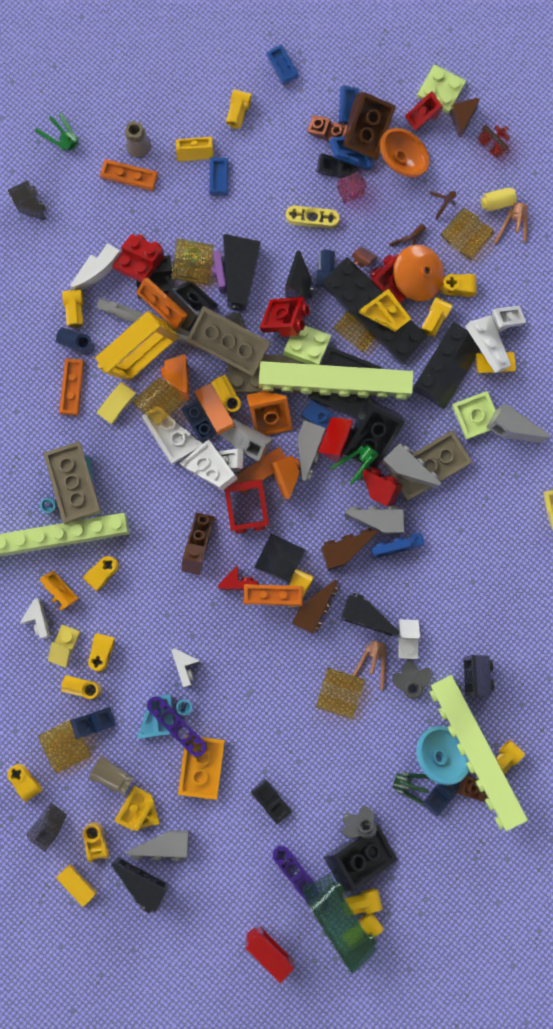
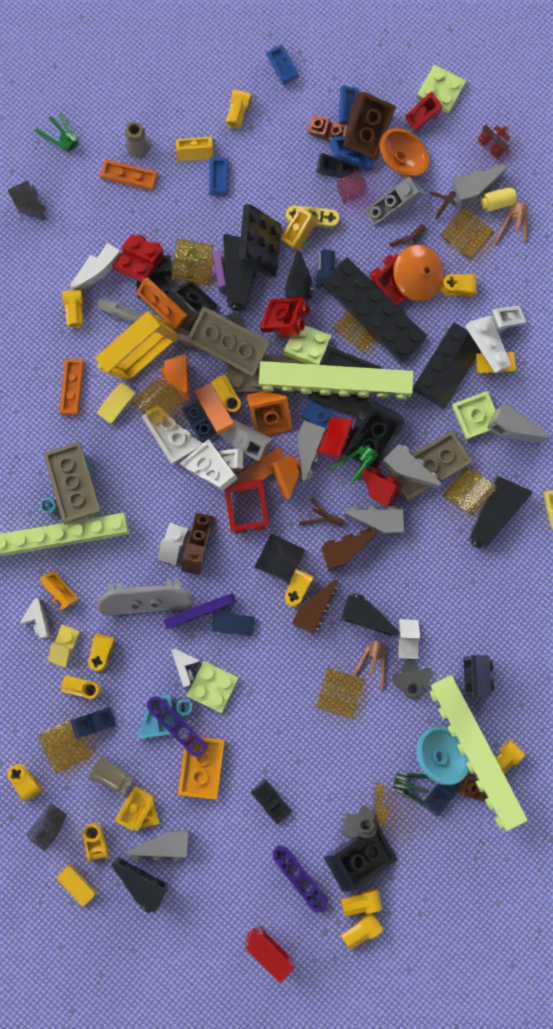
(74, 340): dark blue piece -> none
(99, 575): yellow piece -> none
(144, 599): none -> light grey piece
(172, 544): none -> white slope
(200, 611): none -> dark purple beam
(212, 687): none -> yellowish green plate
(231, 581): red slope -> none
(233, 623): none -> dark blue slope
(260, 241): none -> black plate
(273, 595): orange tile -> none
(299, 229): none -> yellow slope
(326, 516): none -> reddish brown plant
(340, 923): clear green windscreen -> none
(363, 257): copper slope -> none
(380, 809): none -> clear yellow slope
(386, 311): yellow wing -> none
(395, 200): none -> light grey slope
(398, 545): blue hinge -> none
(437, 314): yellow piece -> none
(462, 113): reddish brown slope -> none
(469, 491): none -> clear yellow slope
(473, 186): none -> light grey slope
(497, 511): none -> black slope

